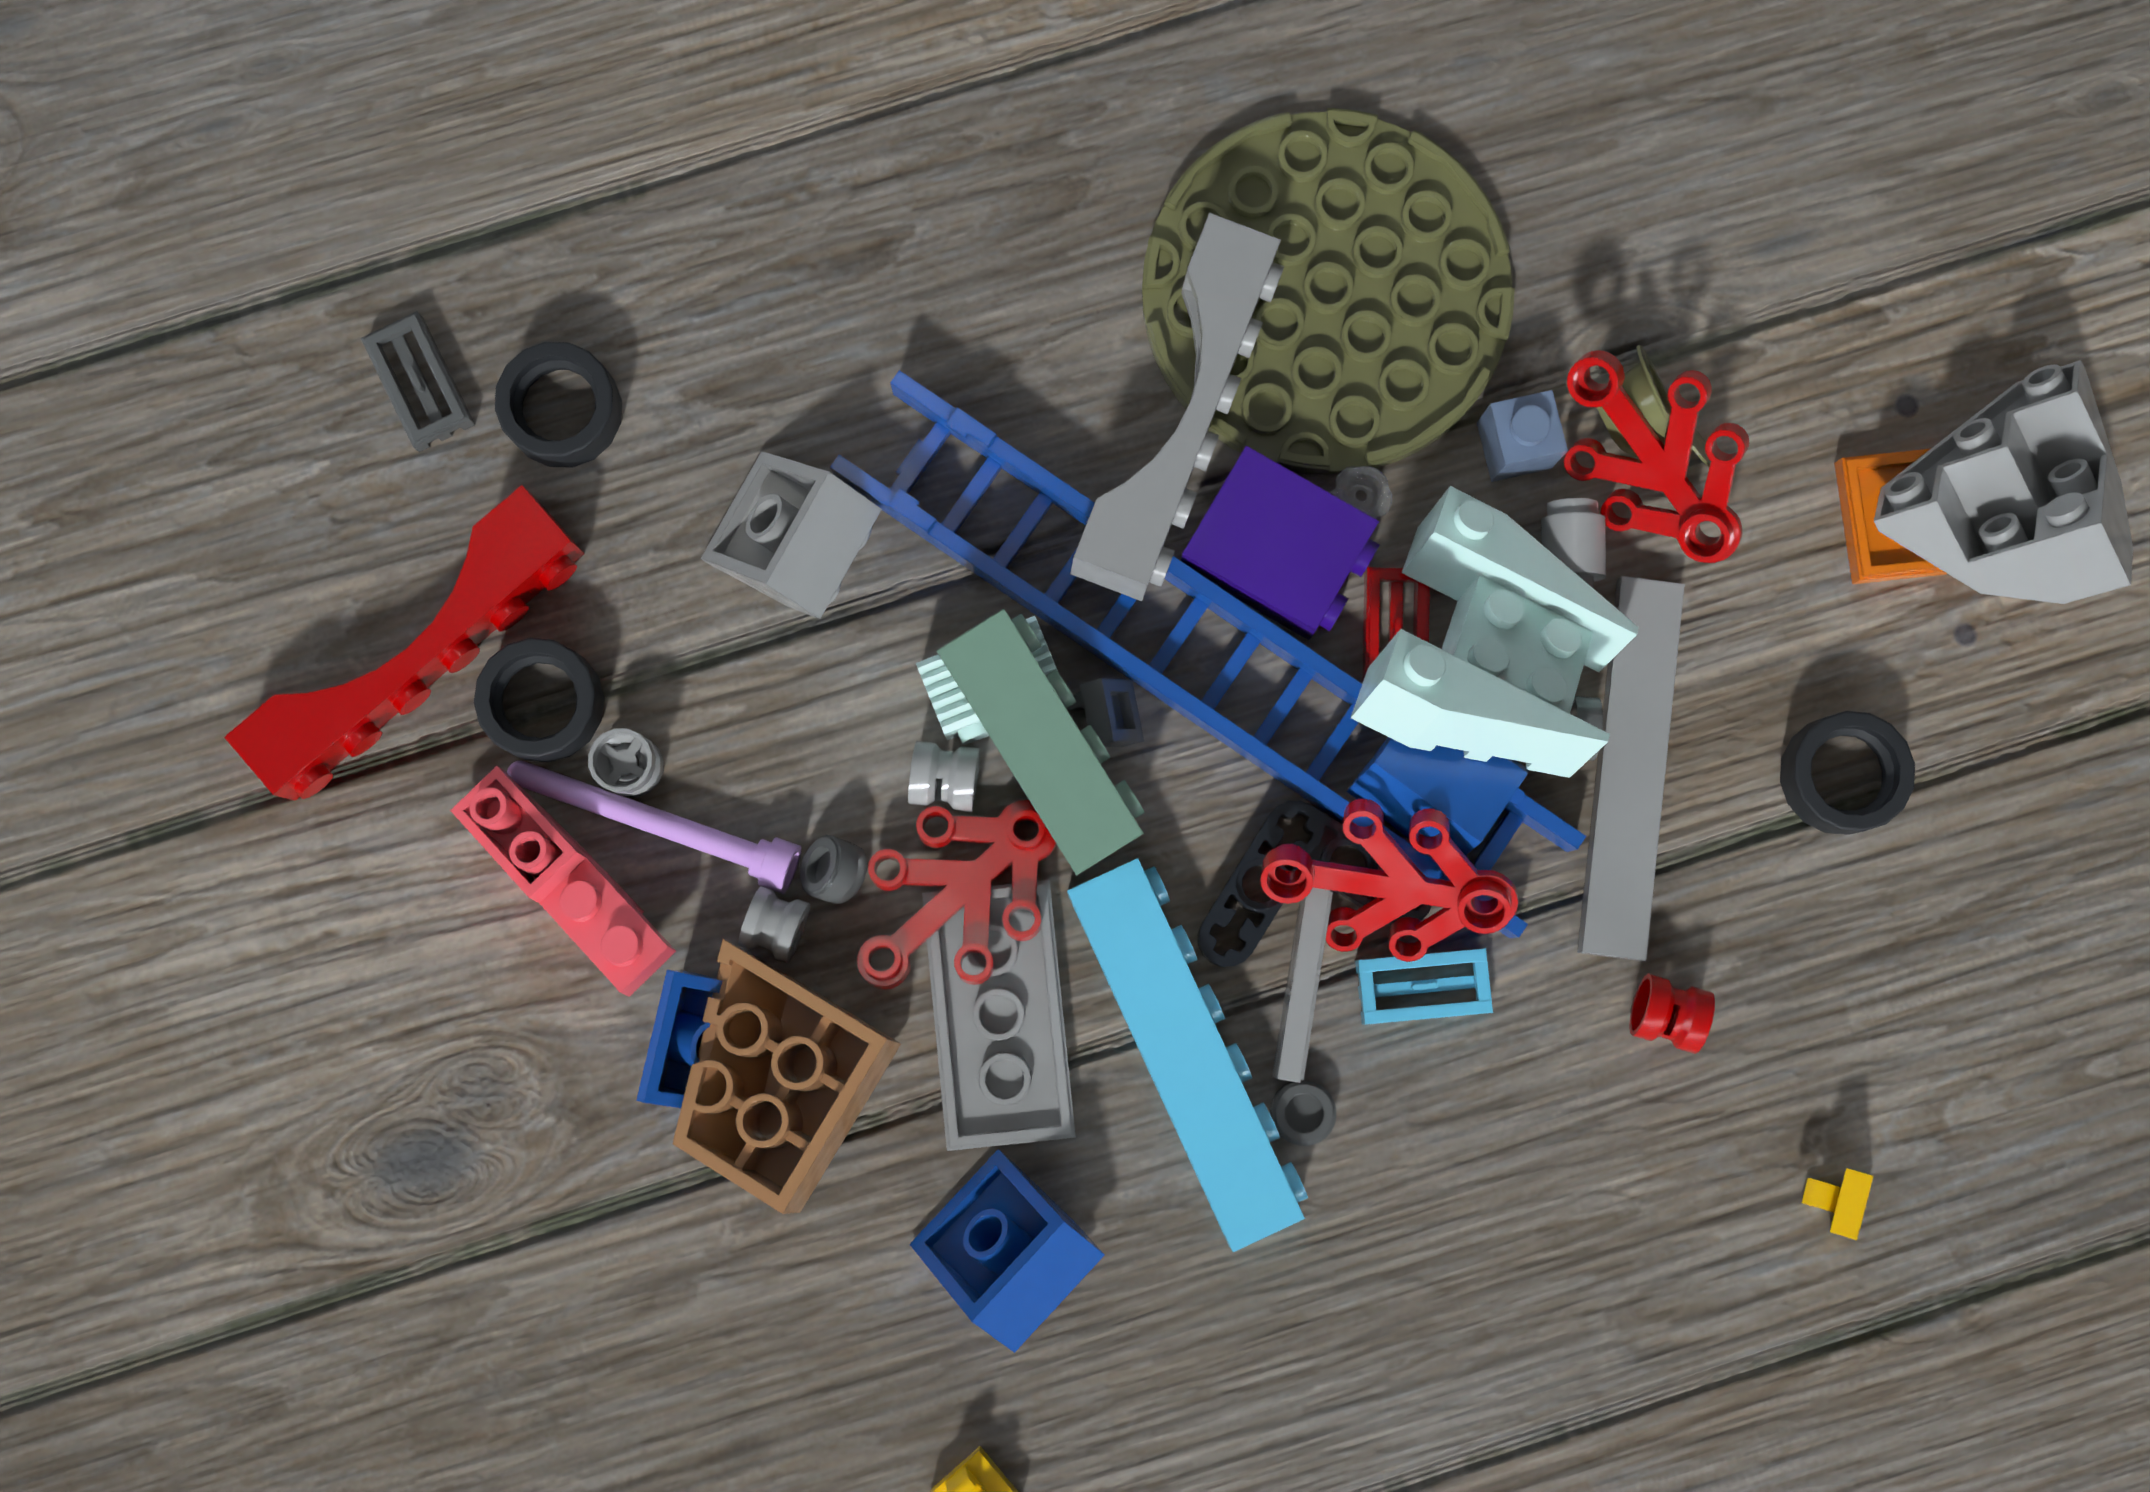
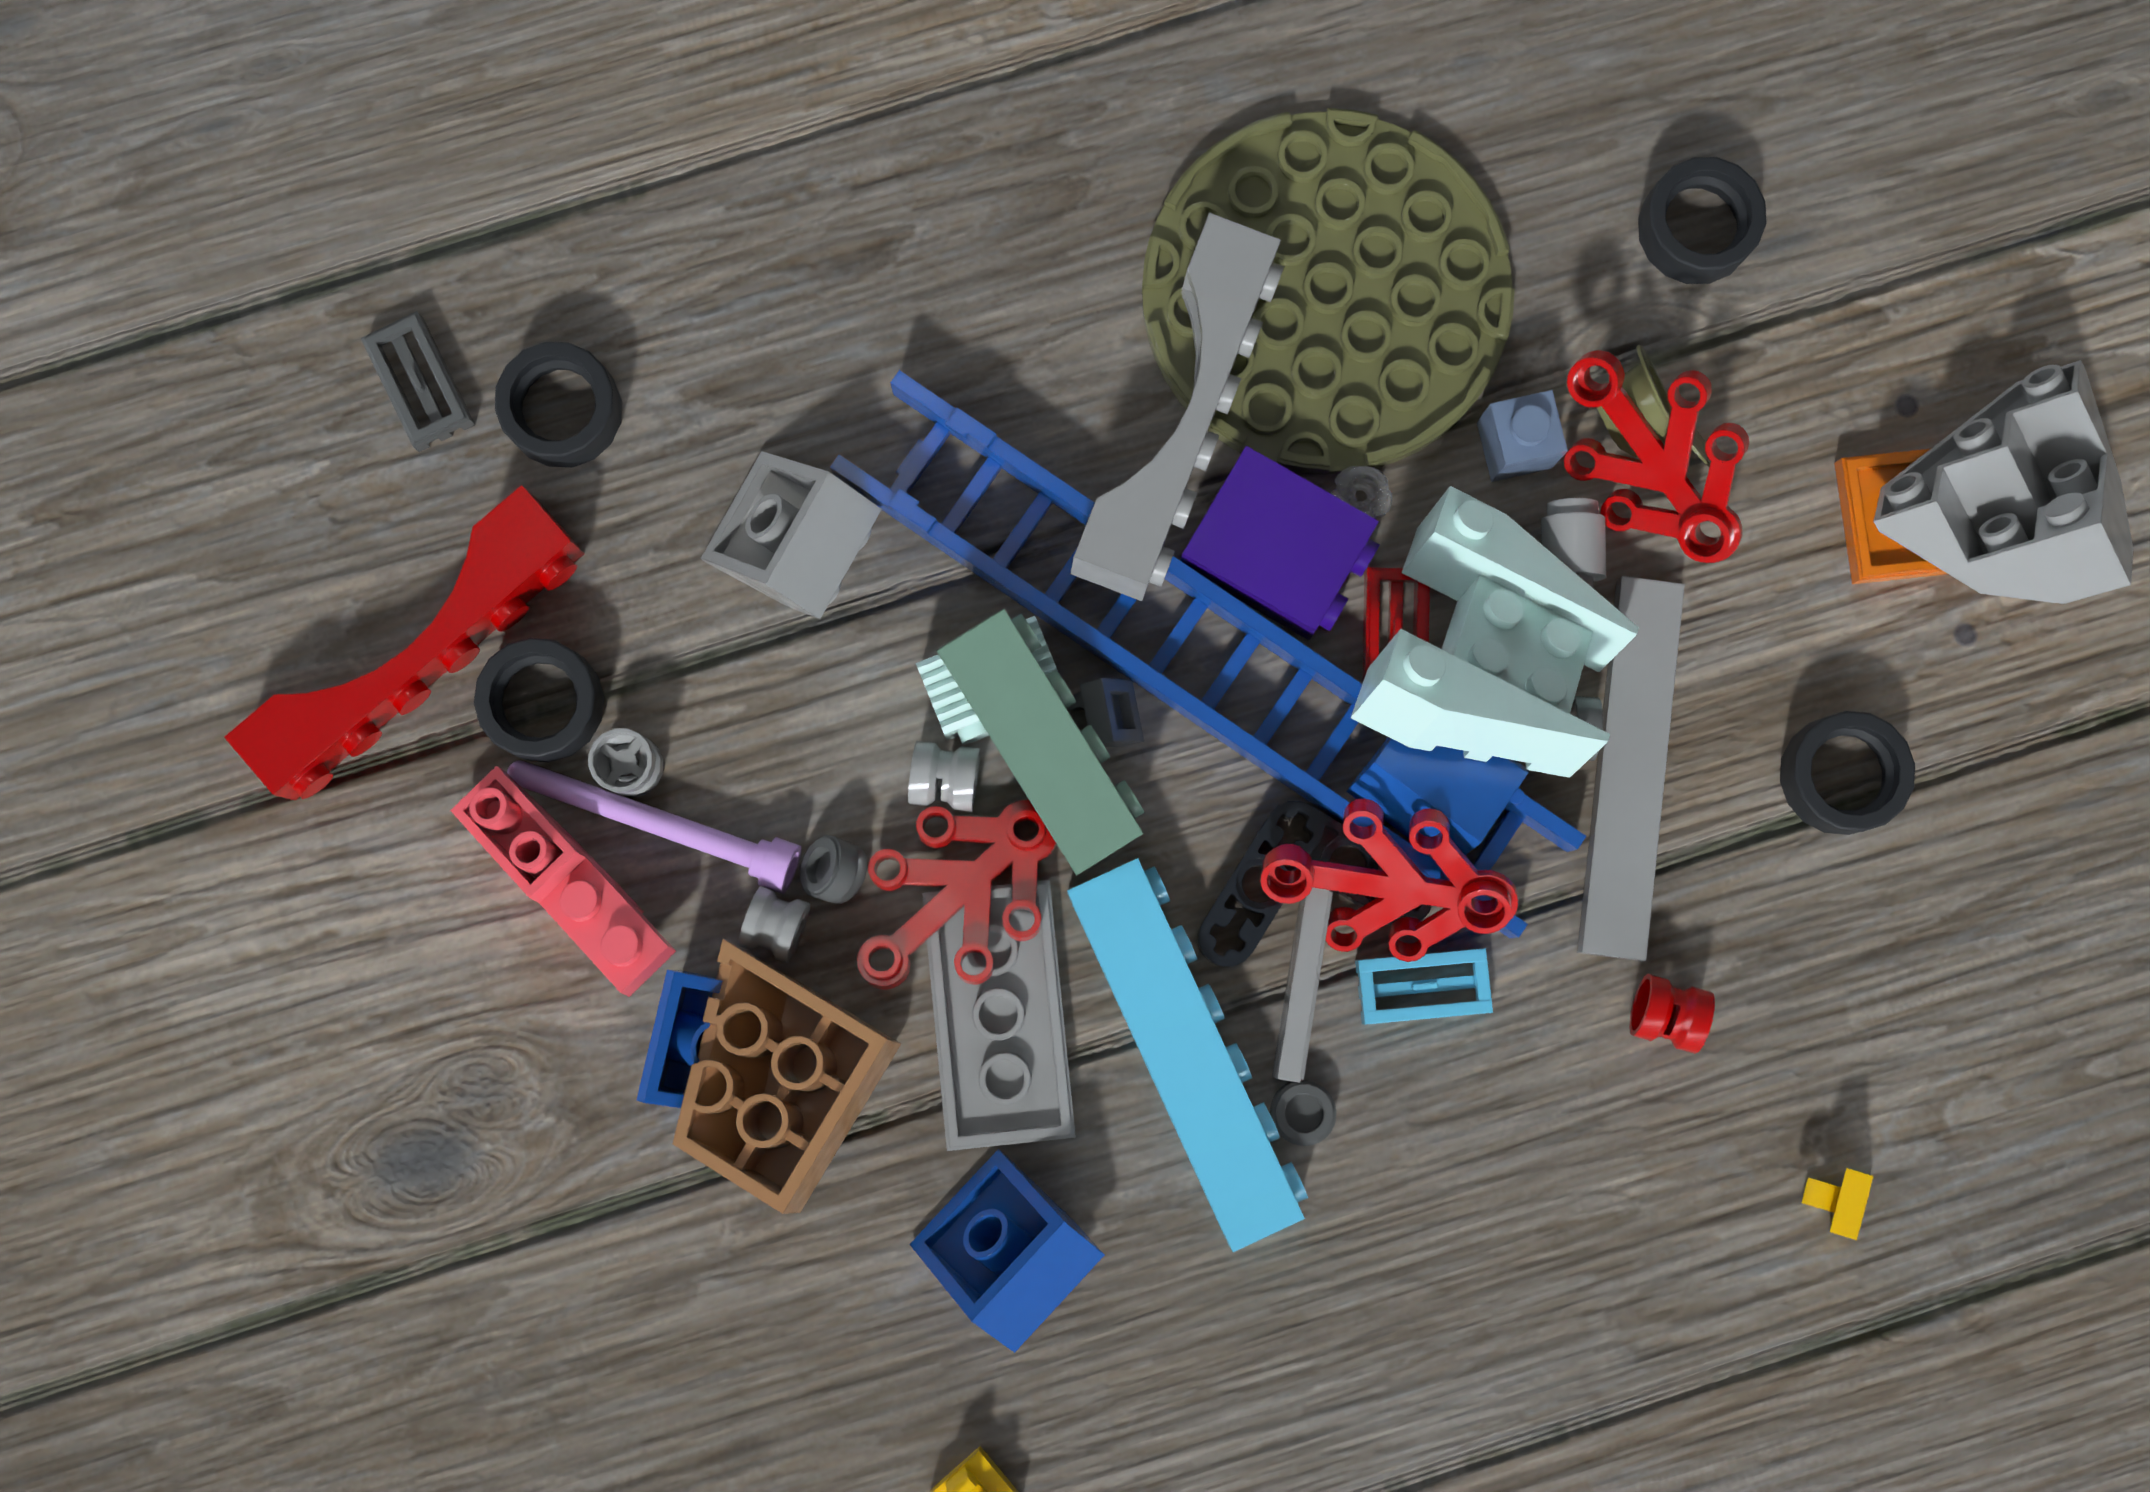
(1734, 188): none -> black tyre

